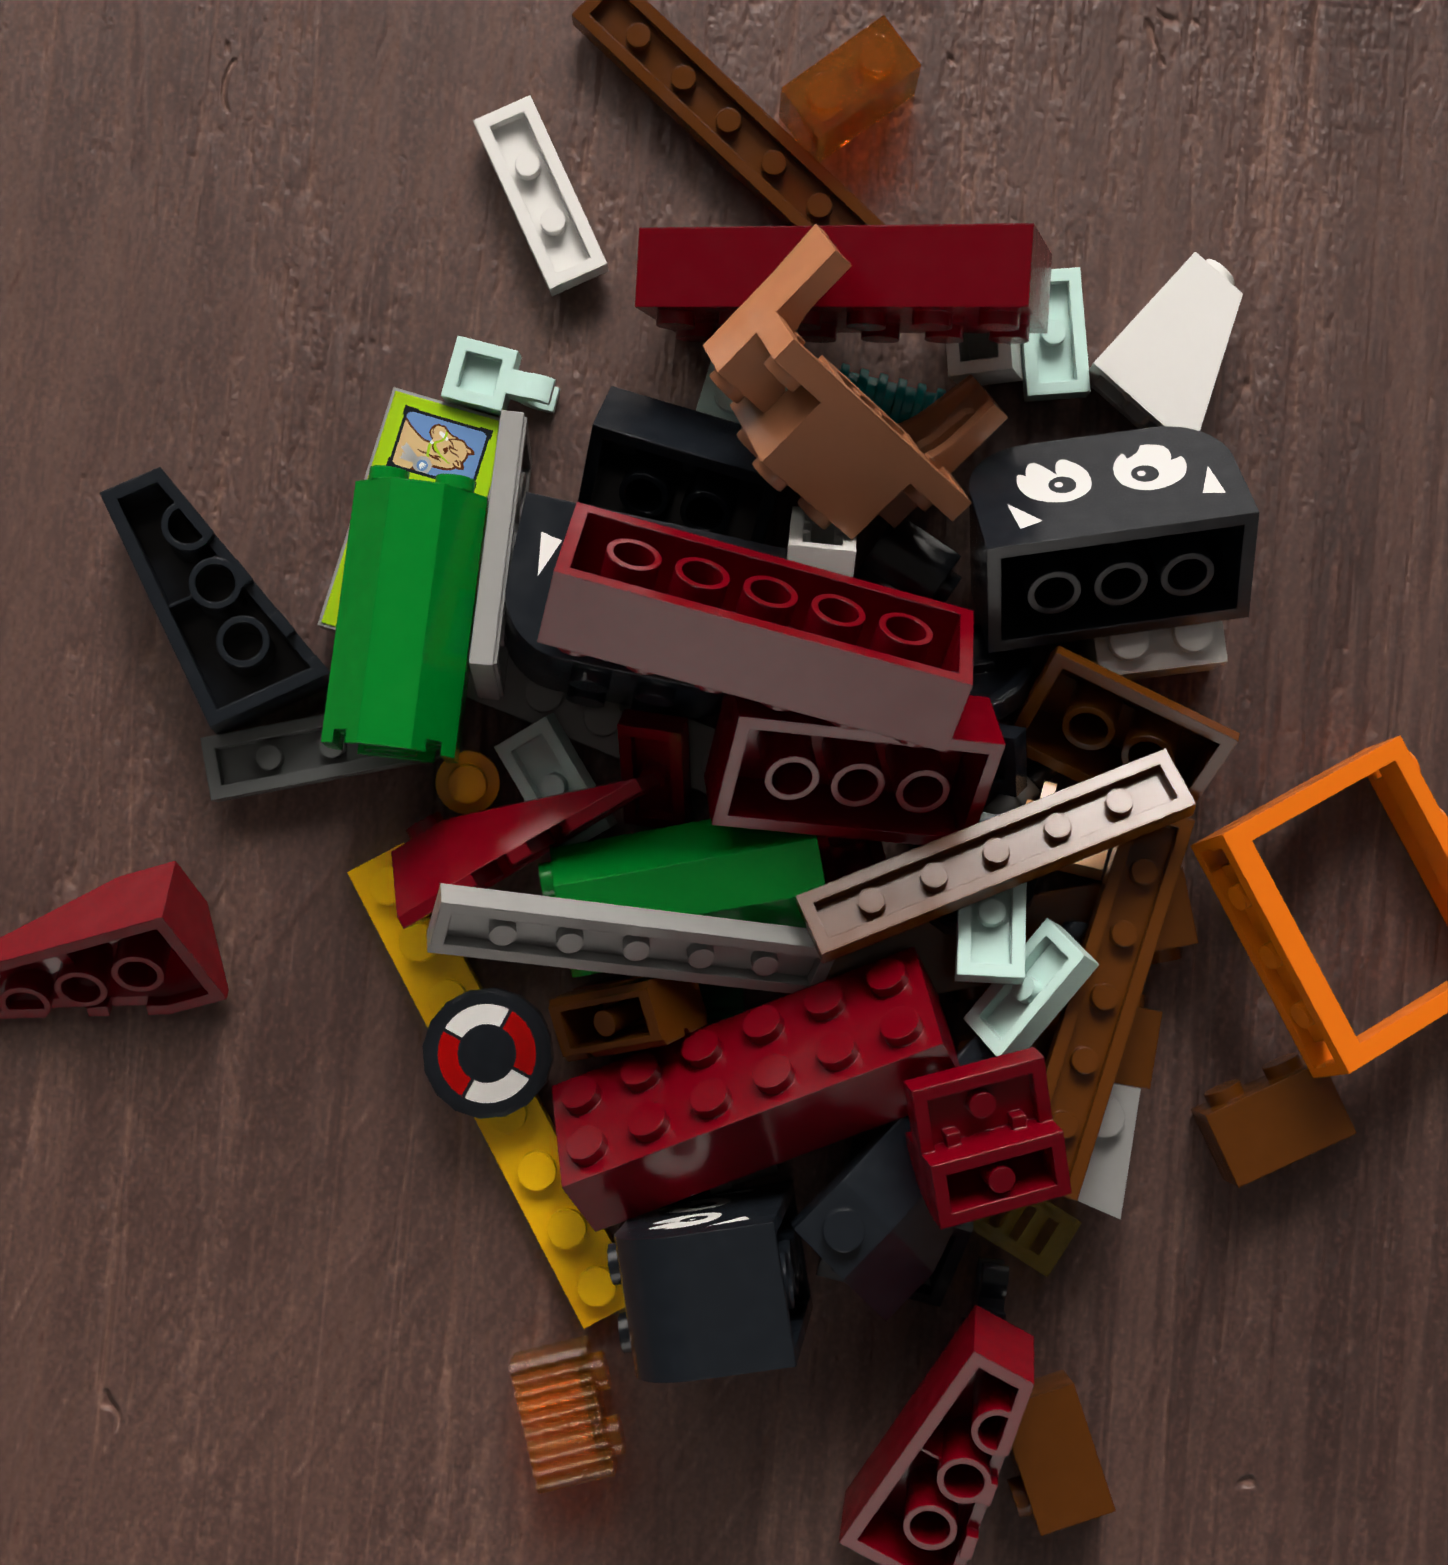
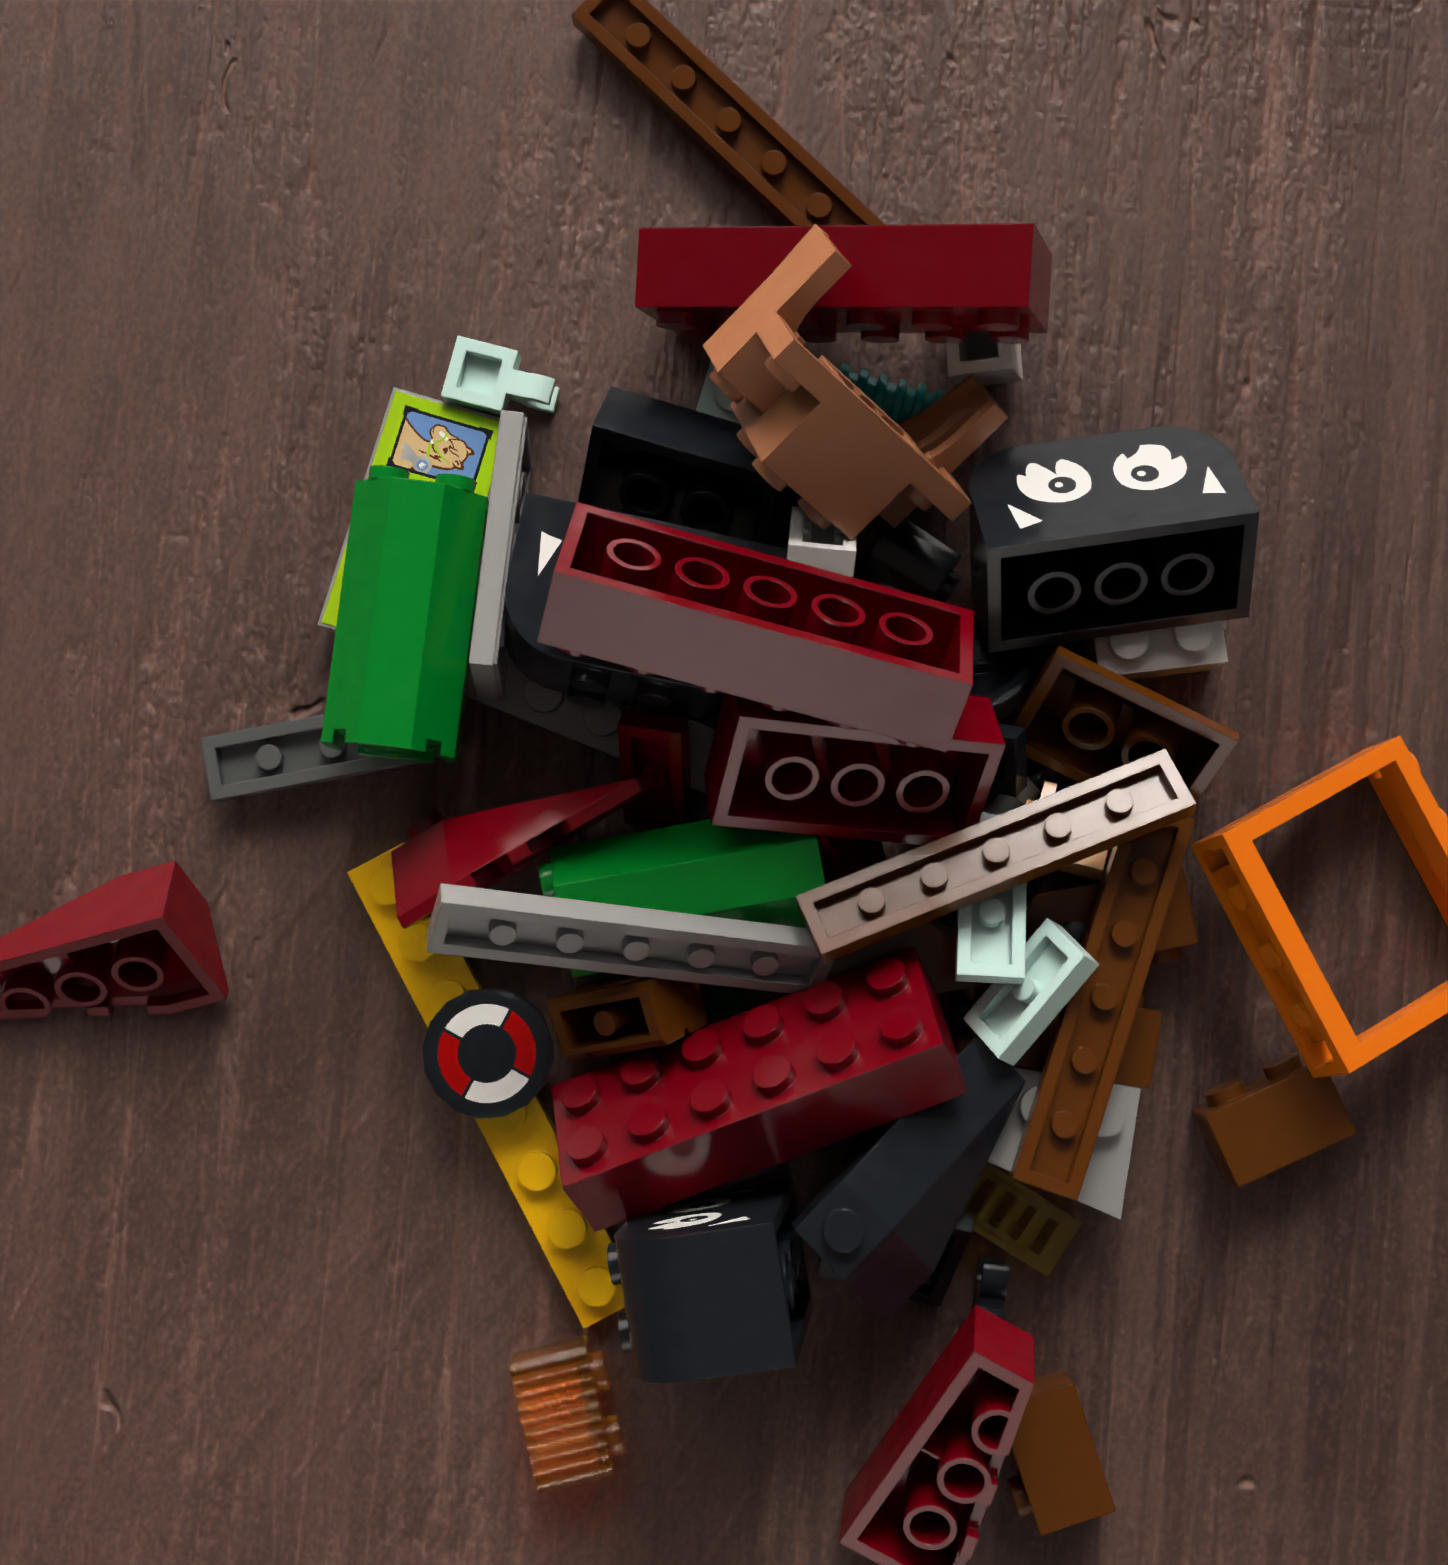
(219, 622): black wedge -> none
(468, 784): light orange plate -> none
(541, 195): white plate -> none
(547, 765): light aqua plate -> none
(849, 89): clear orange brick -> none
(985, 1138): dark red brick -> none
(1057, 360): light aqua plate -> none
(1172, 350): white slope -> none

